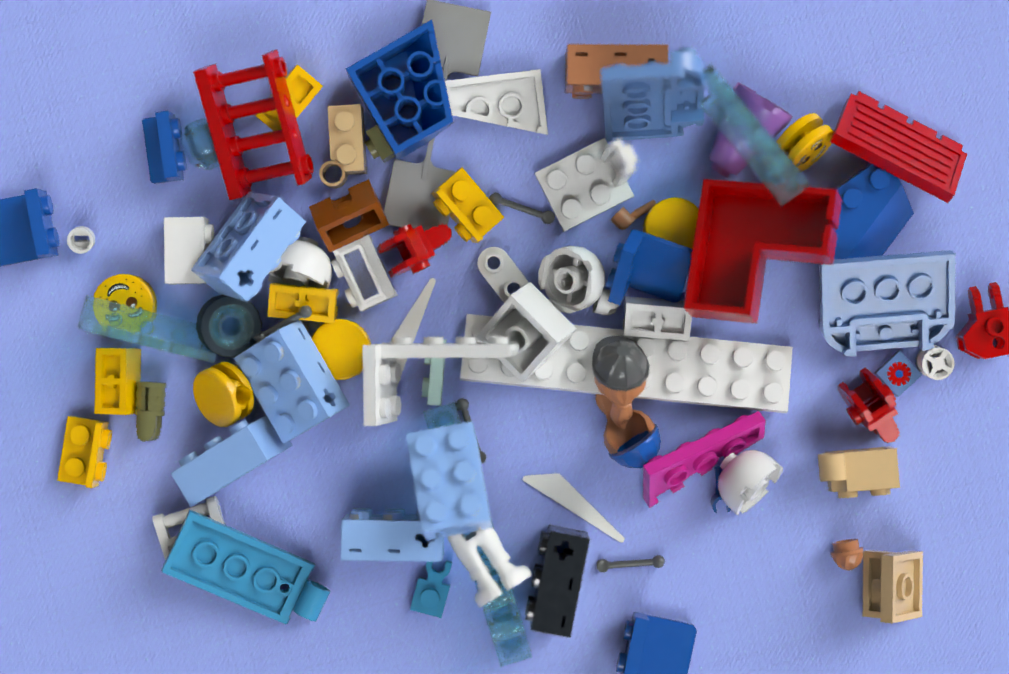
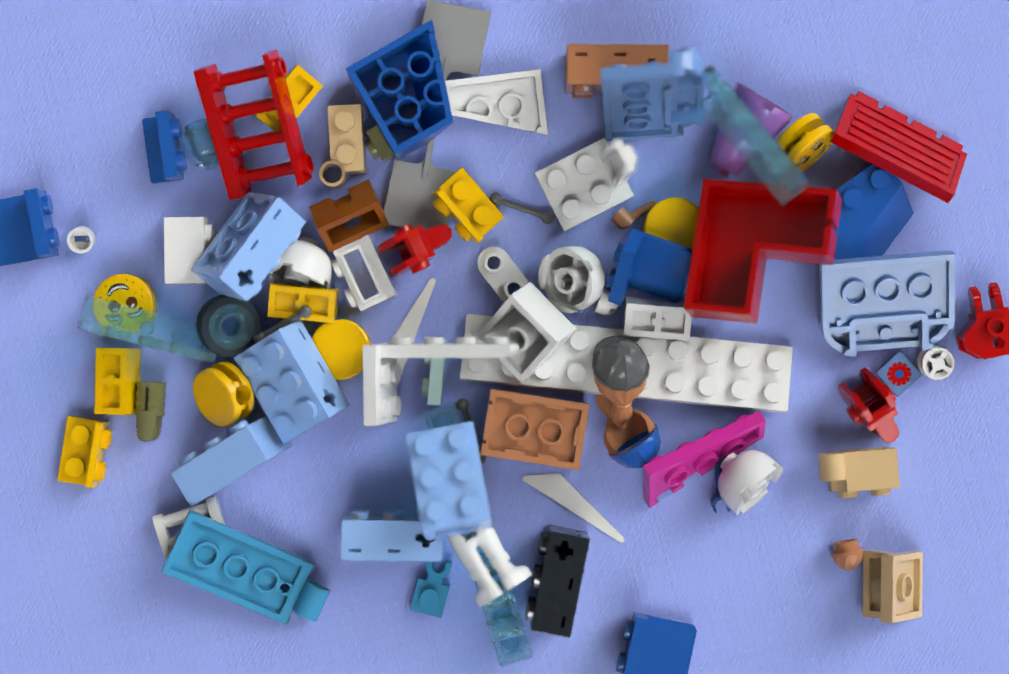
(535, 429): none -> nougat piece
(603, 565): dark grey hinge -> none

